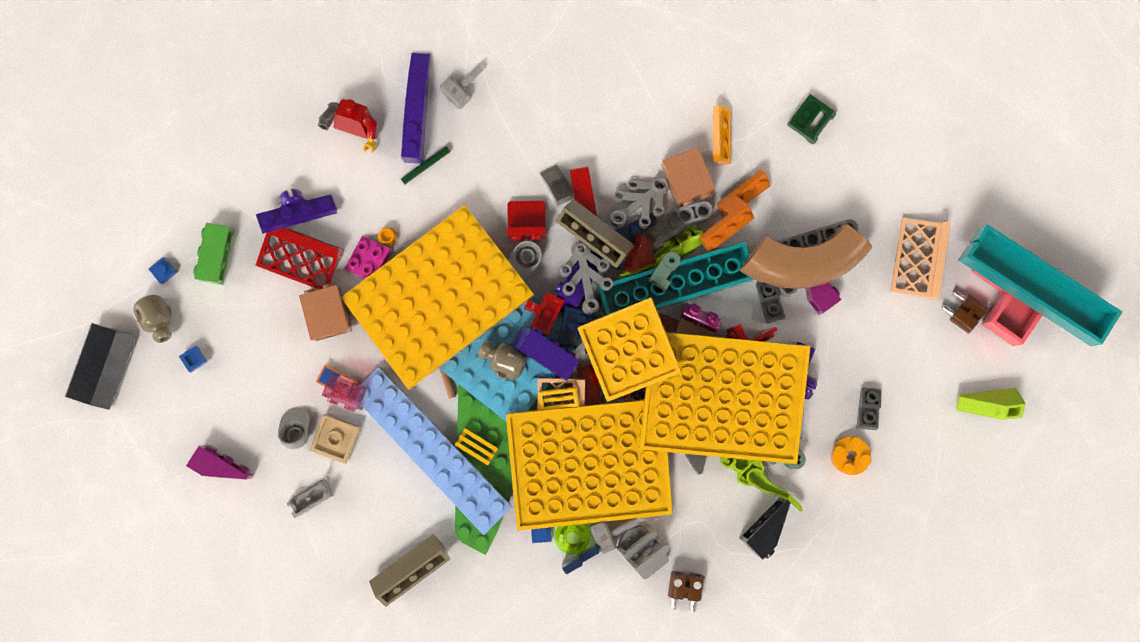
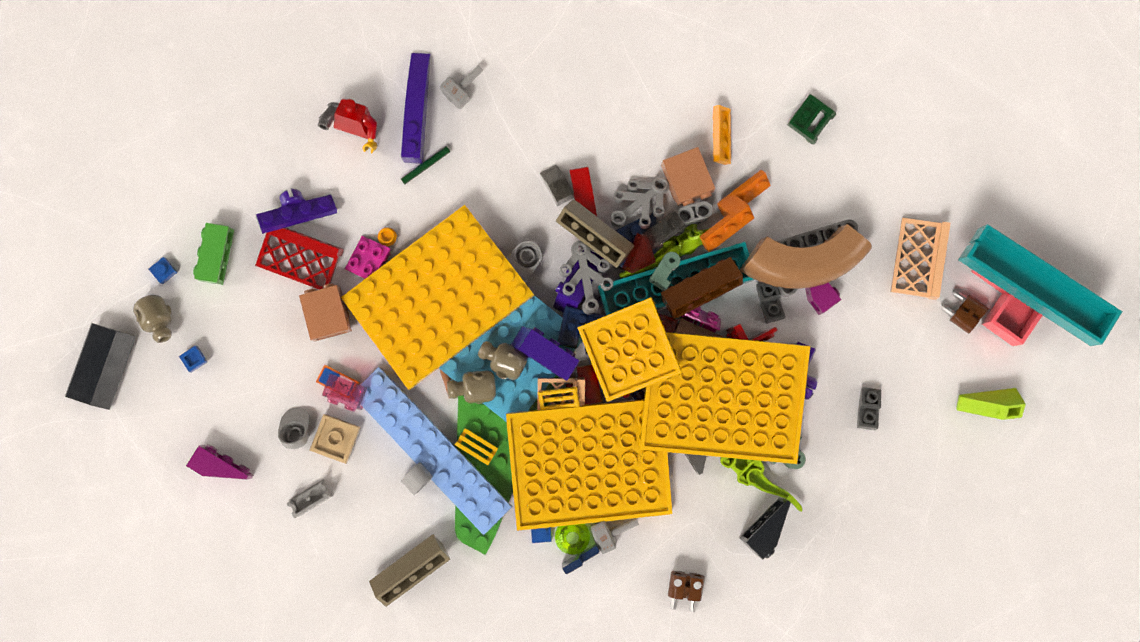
(416, 478): none -> light grey beam
(475, 387): none -> dark tan piece
(526, 220): red bracket -> none
(545, 313): red plate -> none
(643, 550): light grey piece -> none
(702, 287): none -> reddish brown brick
(861, 459): light orange plate -> none

